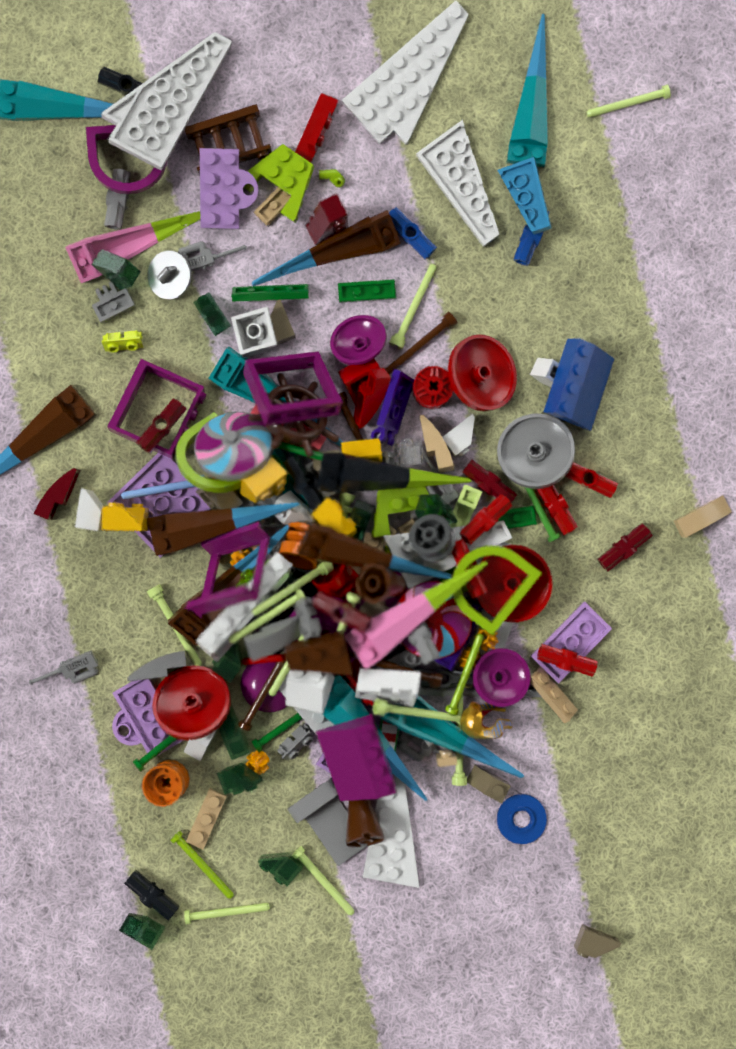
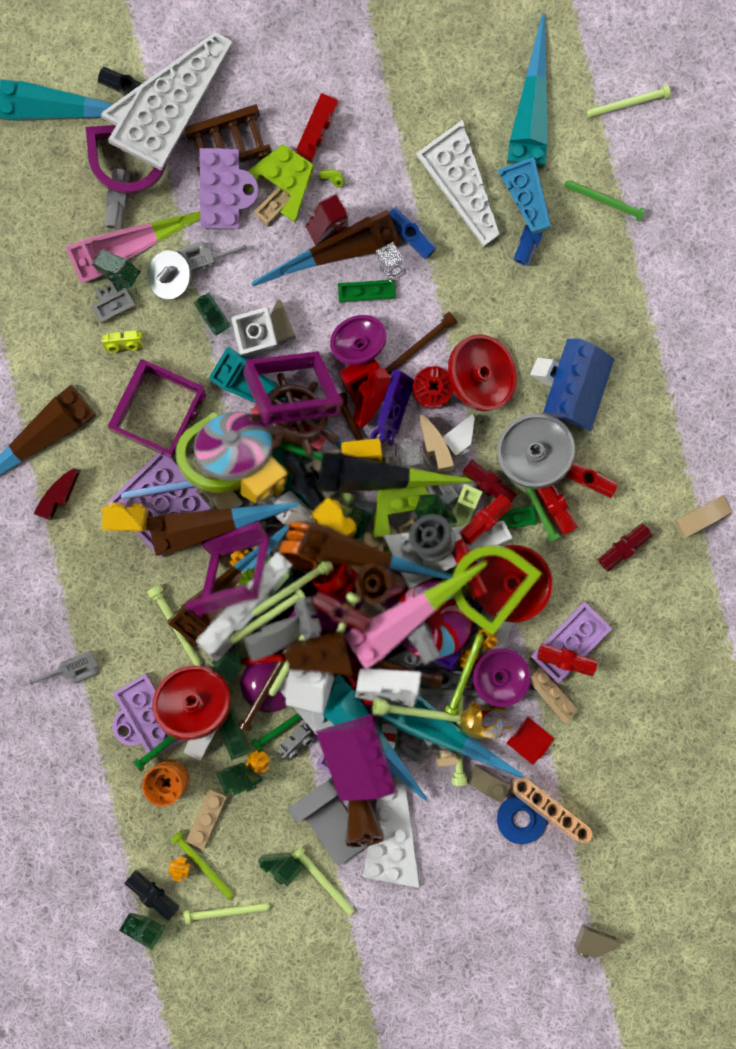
(89, 511): white slope -> none
(158, 667): light grey slope -> none
(169, 416): dark red piece -> none
(179, 868): none -> light orange gear
(270, 292): green tile -> none
(391, 262): none -> clear head
(399, 339): yellowish green piece -> none
(402, 86): white wing -> none
(530, 741): none -> red piece
(558, 814): none -> light nougat beam
(605, 199): none -> bright green bar

